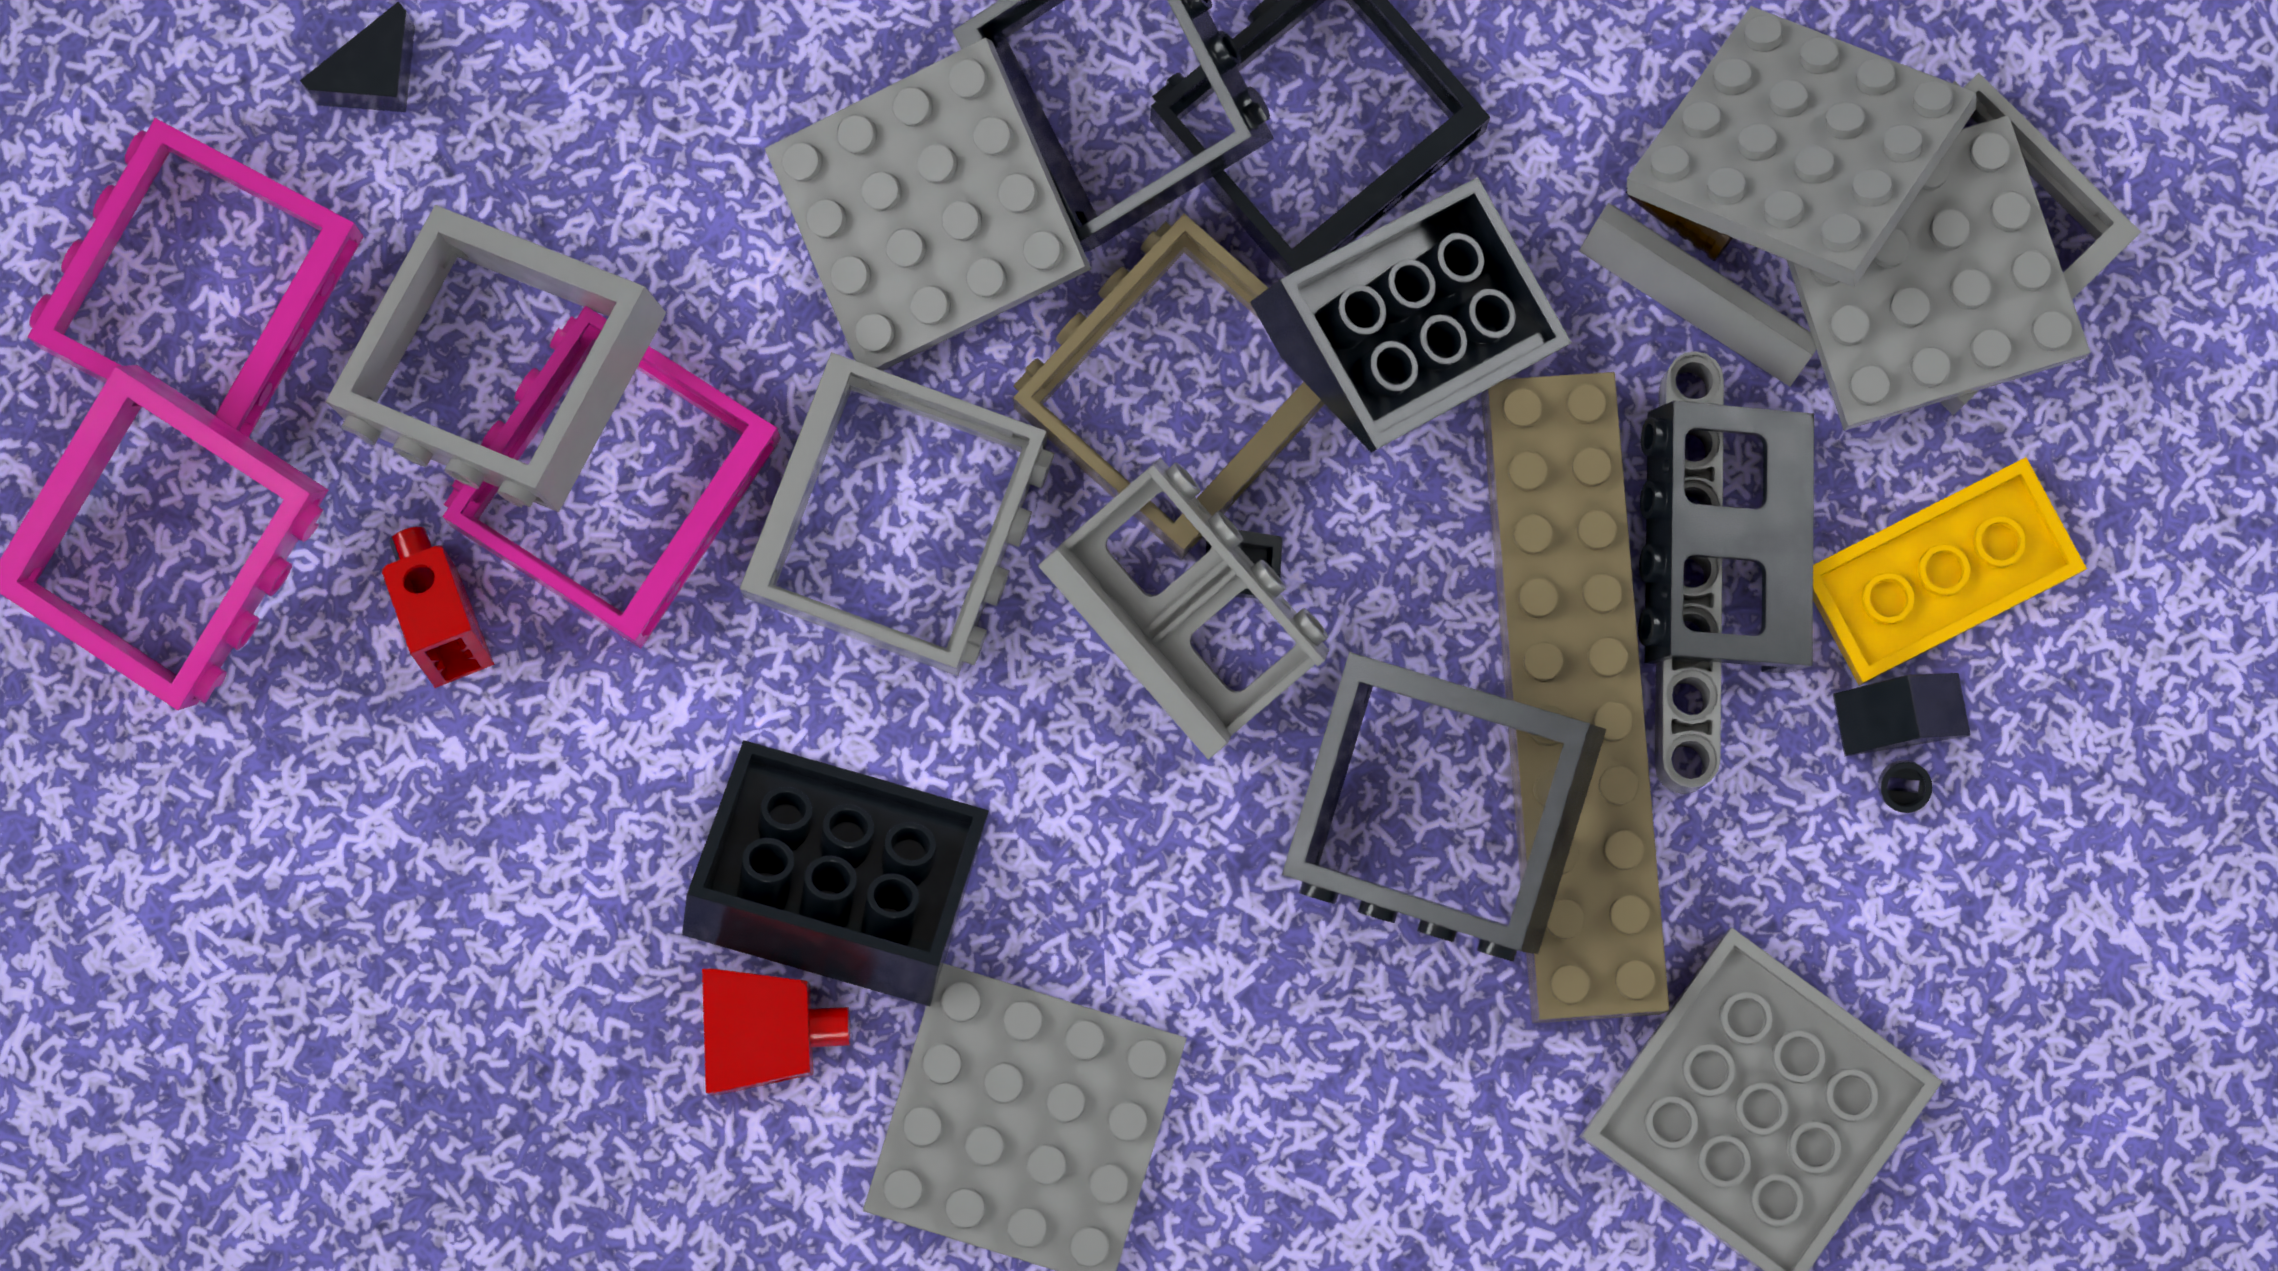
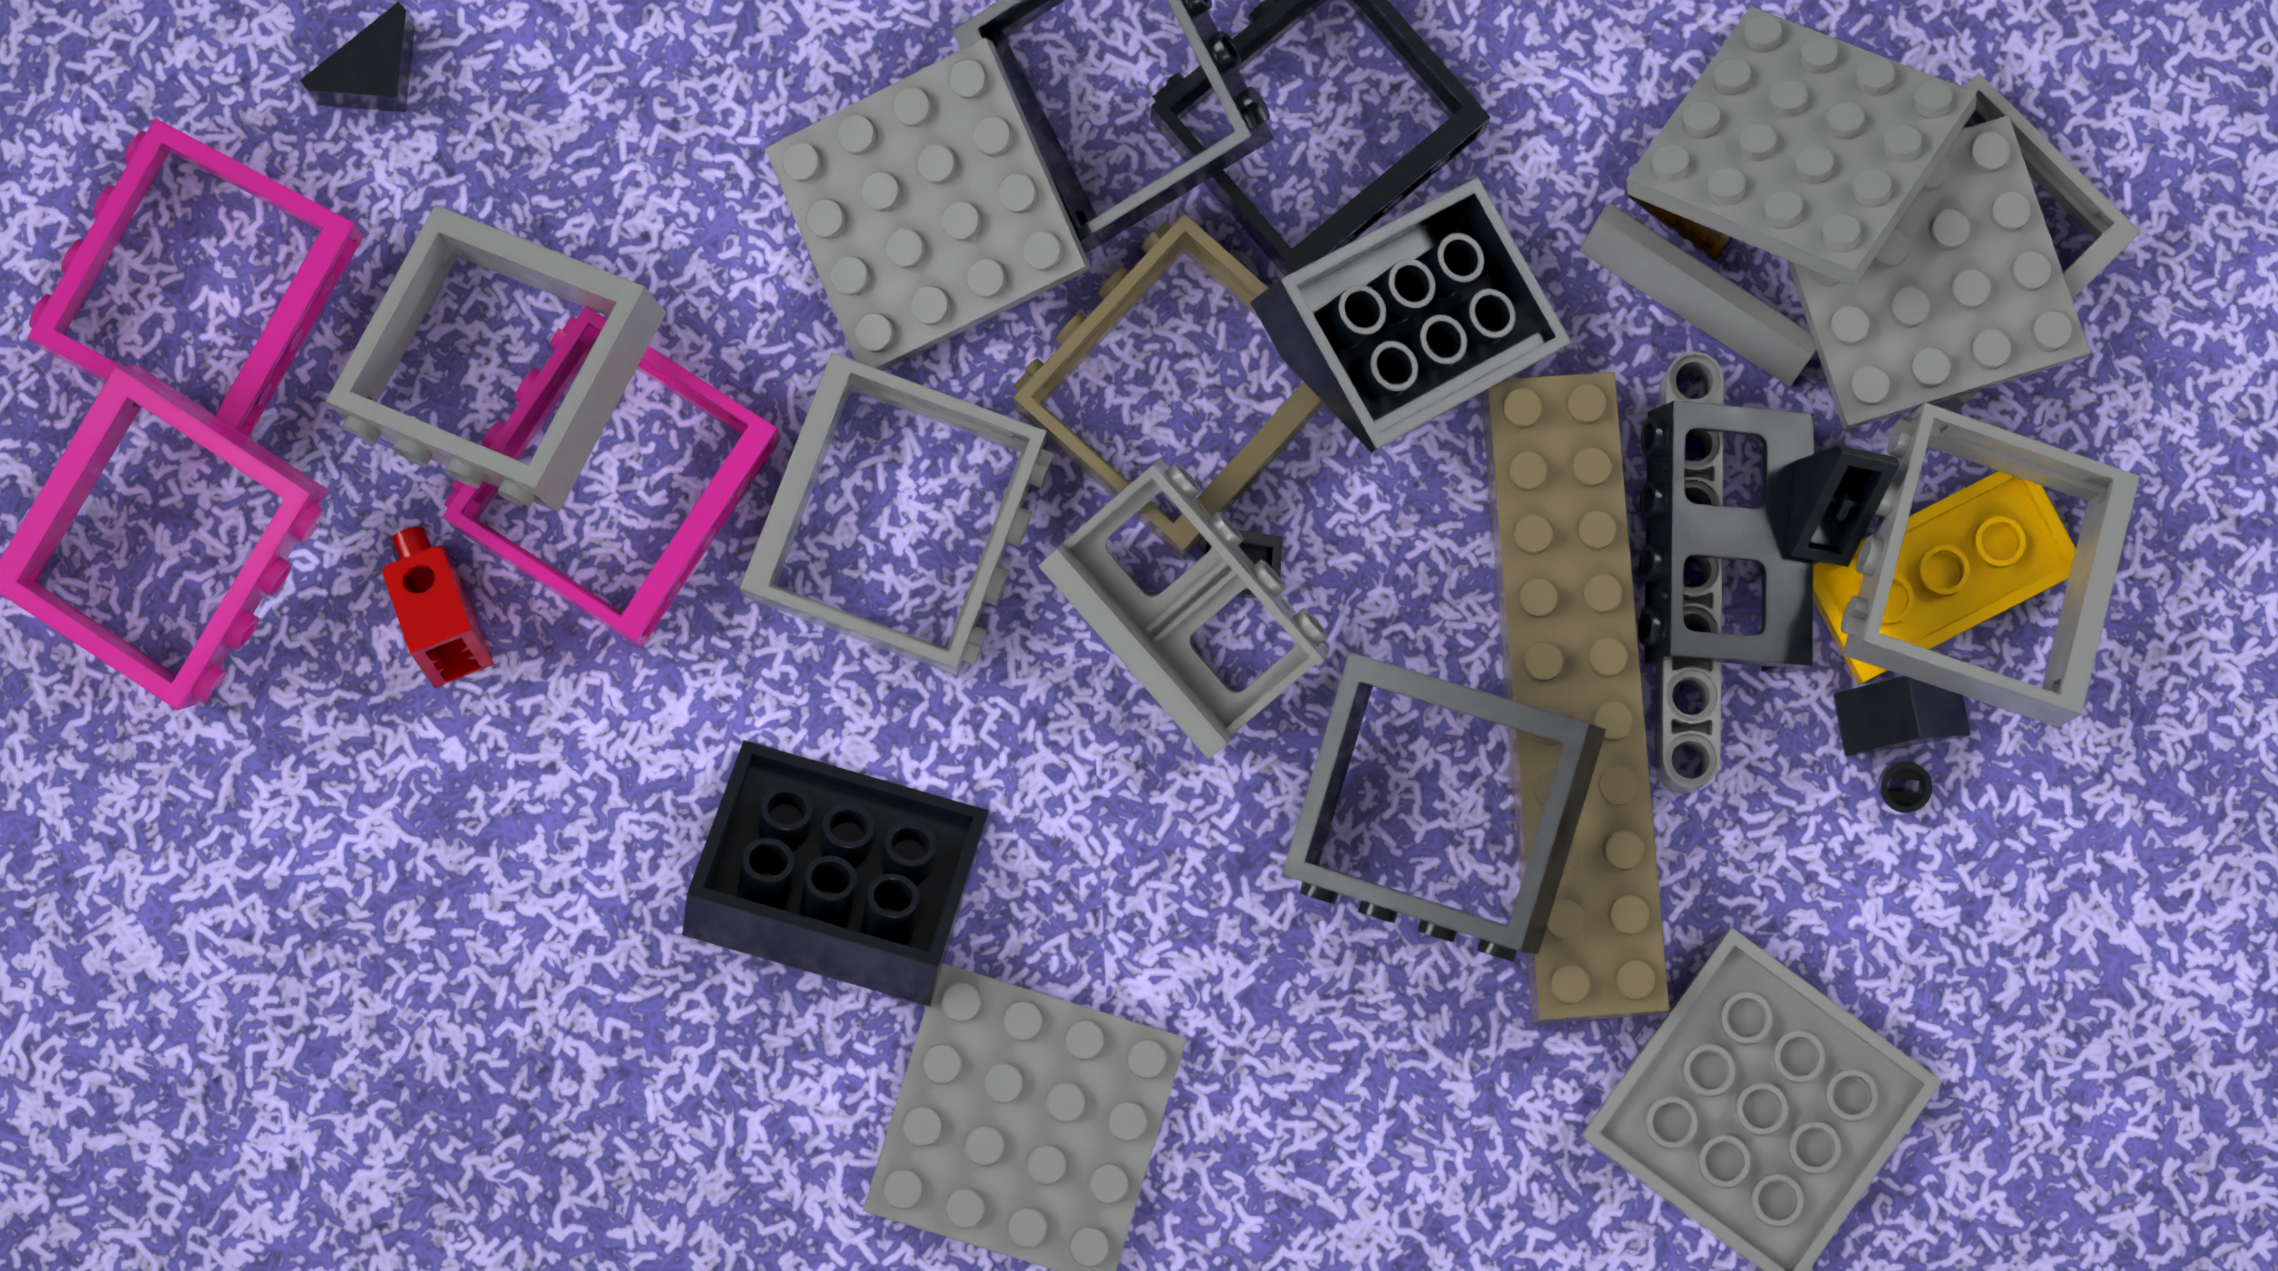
(763, 1030): red torso -> none
(1835, 501): none -> black slope
(2089, 586): none -> light grey window

